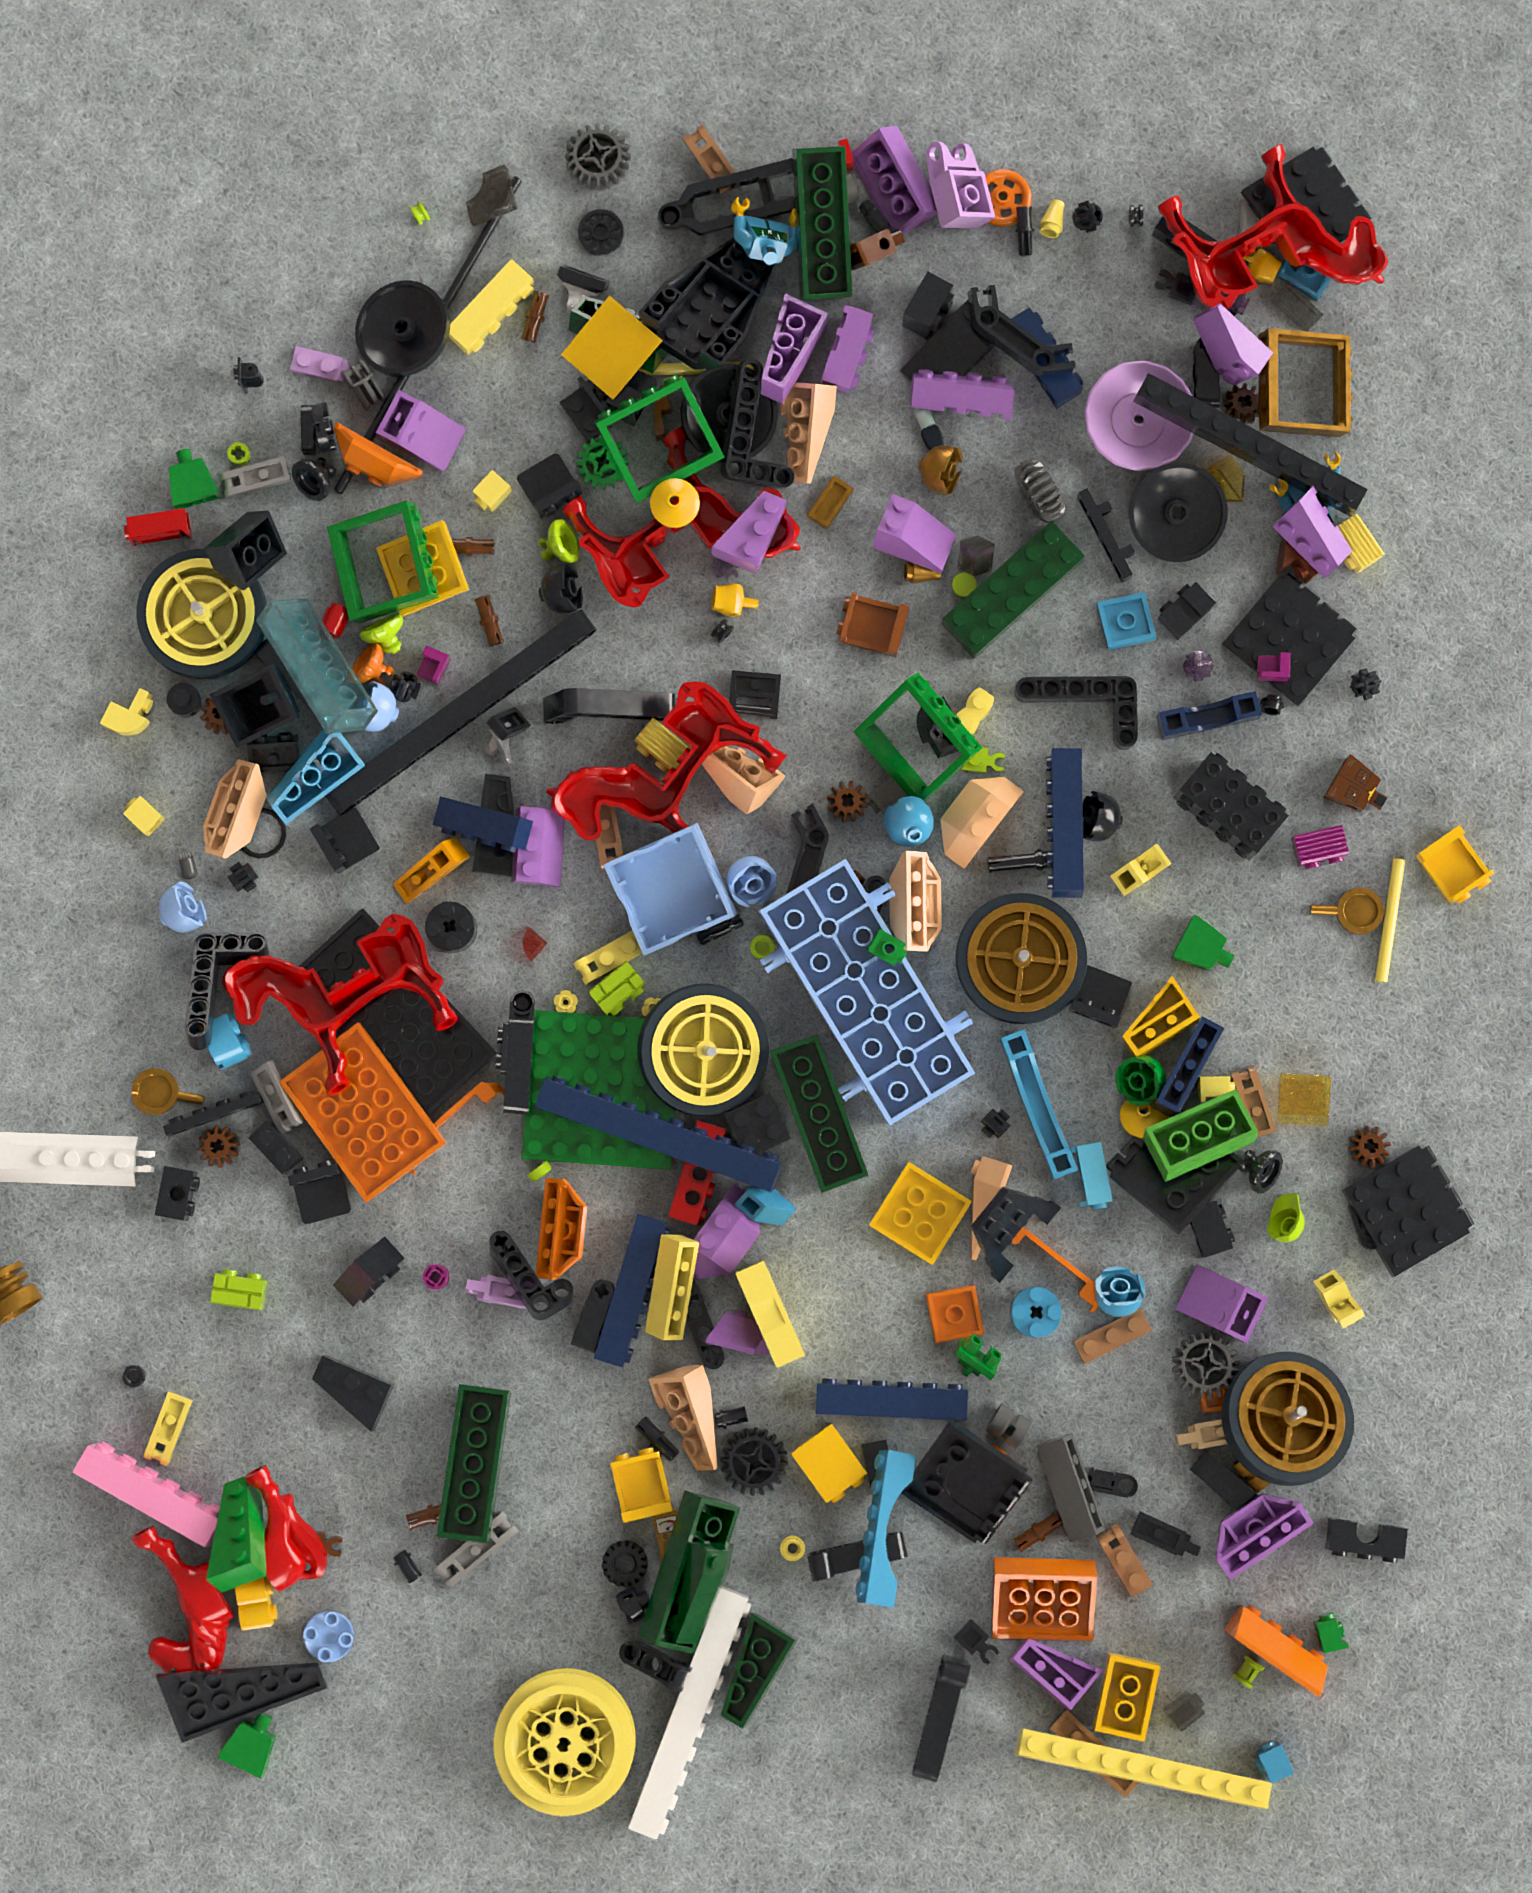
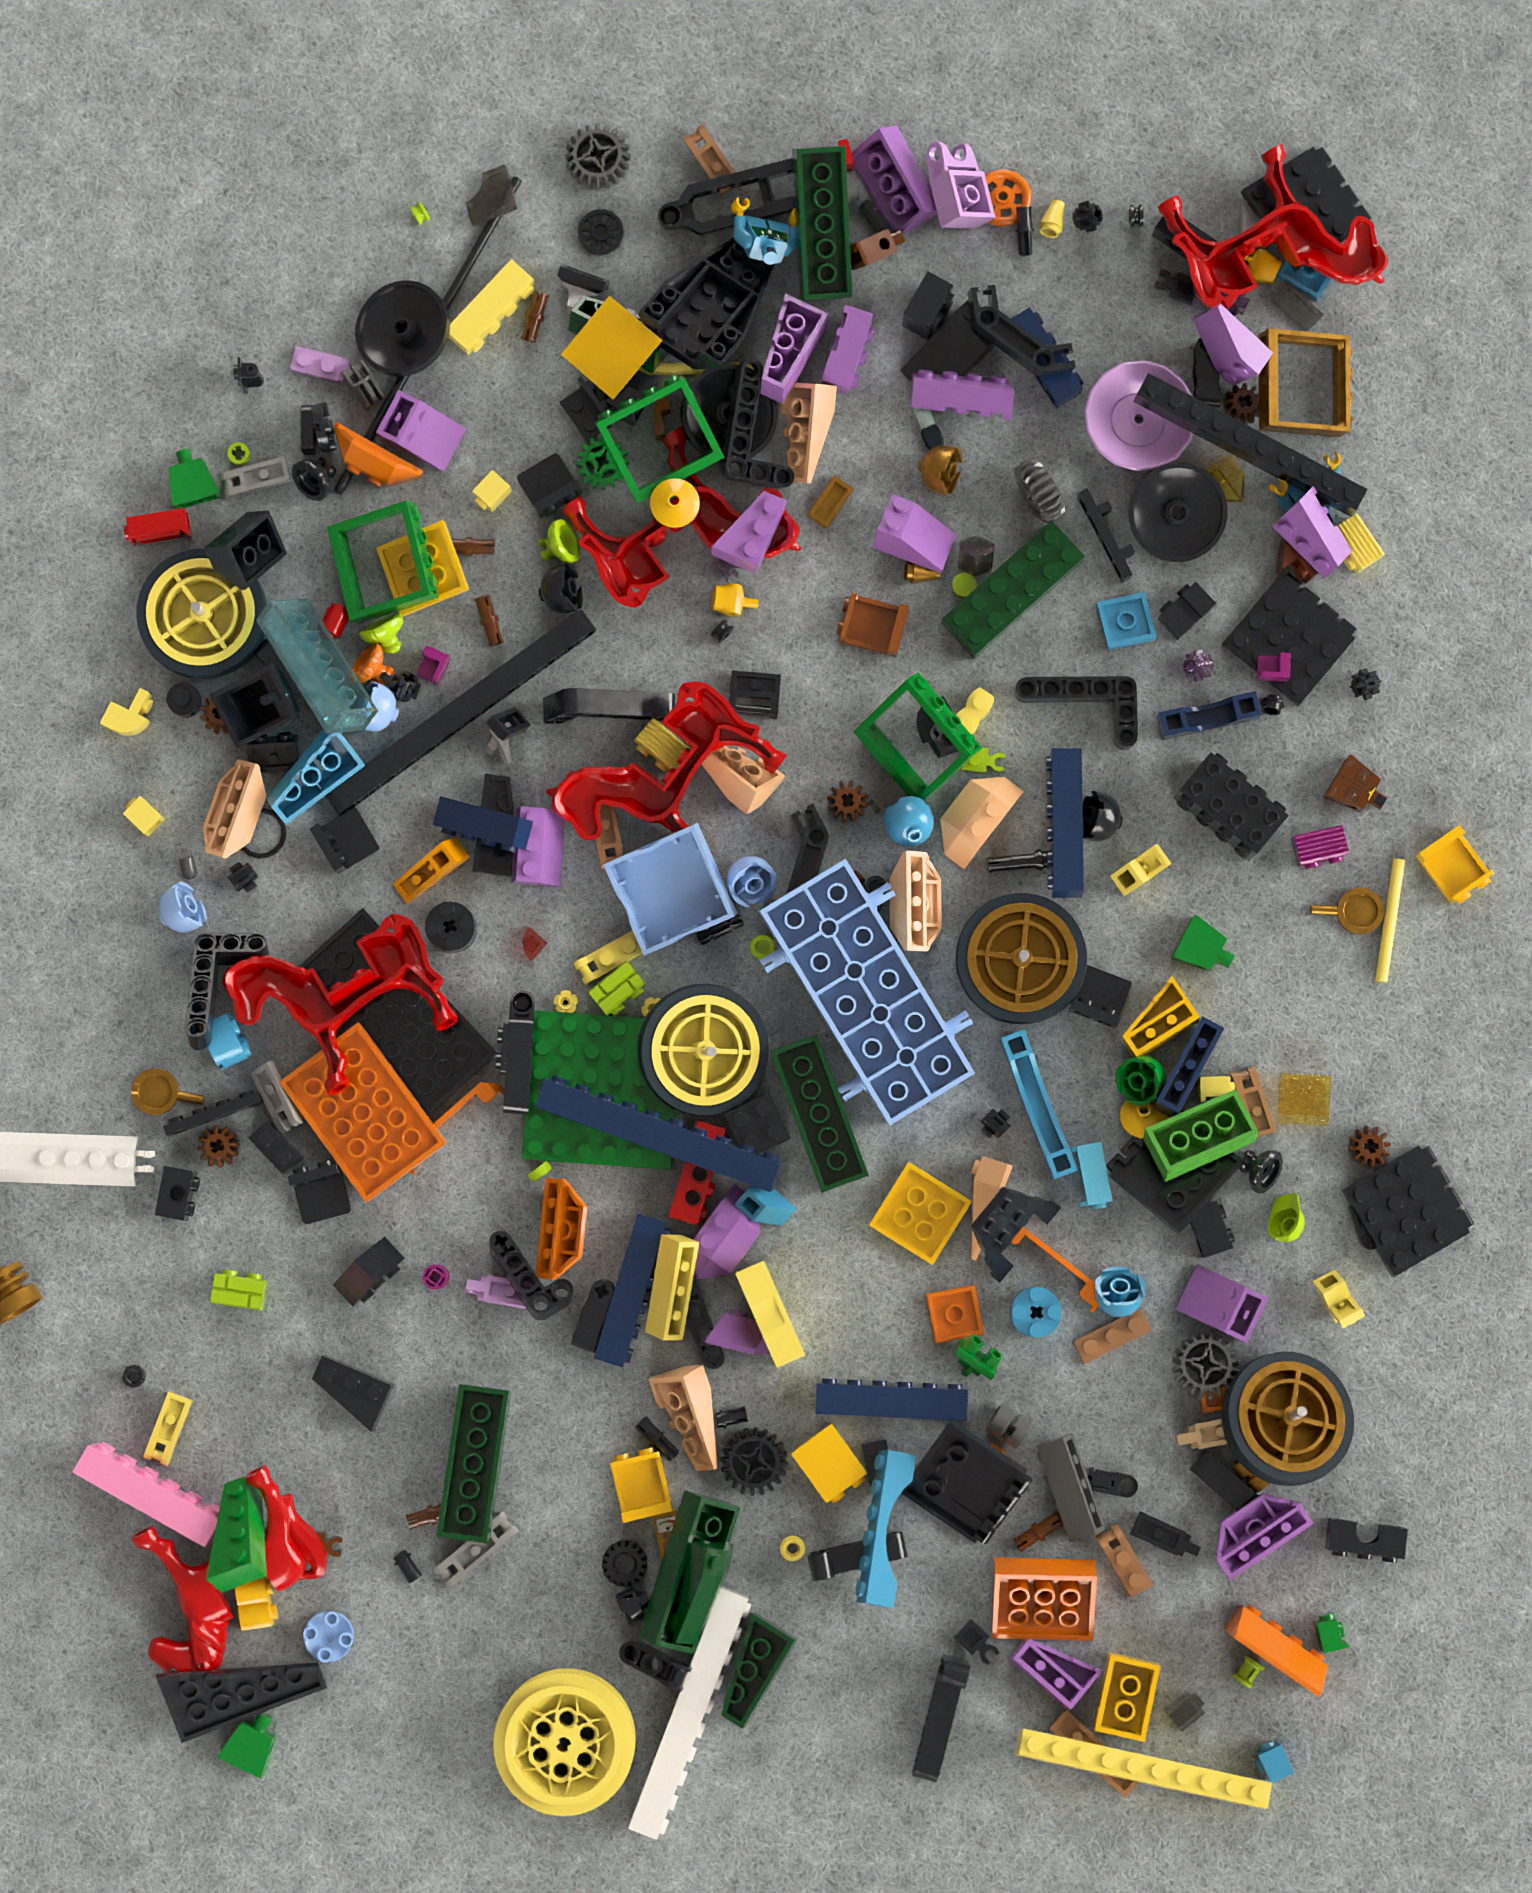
(878, 944): green brick -> none

